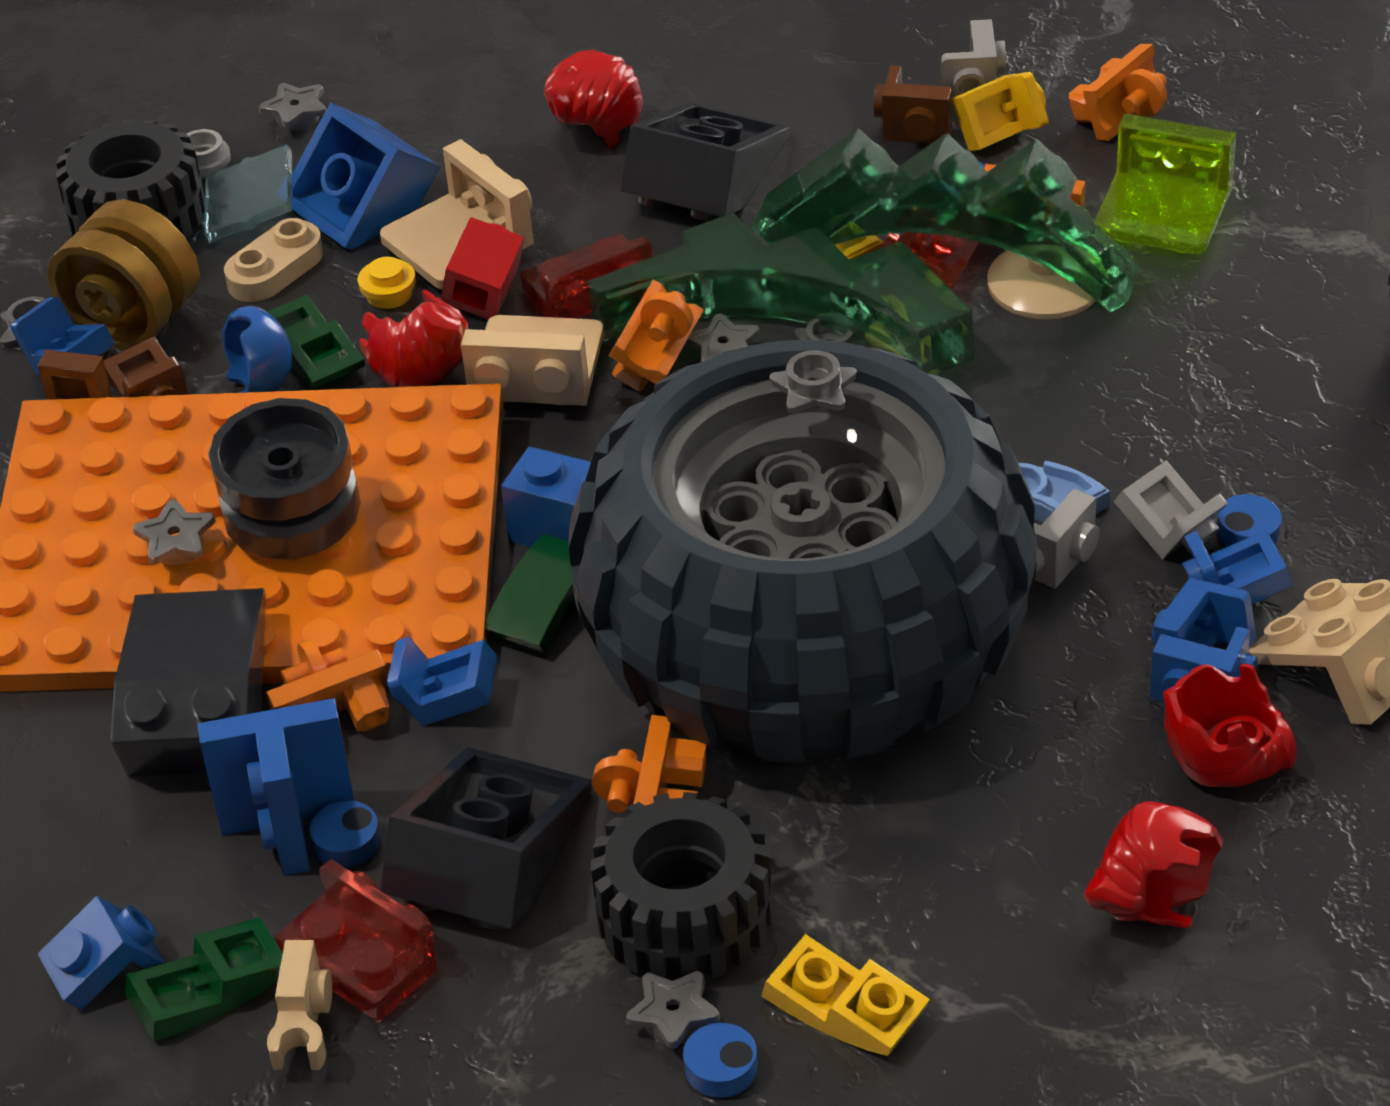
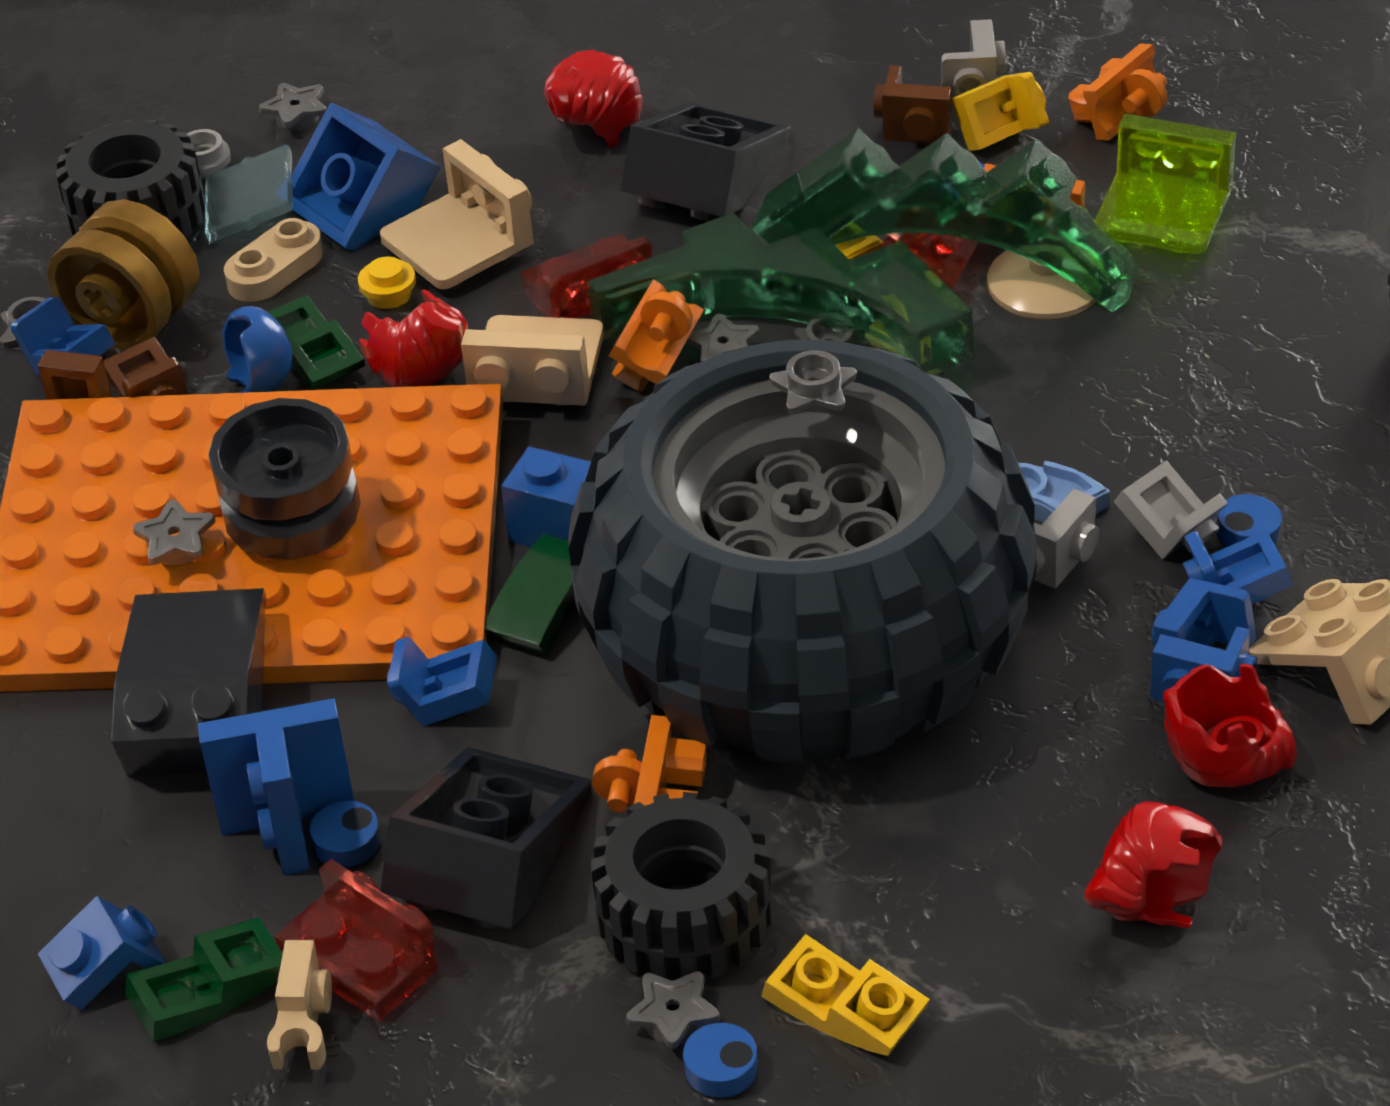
(354, 684): orange hips -> none
(482, 268): red brick -> none

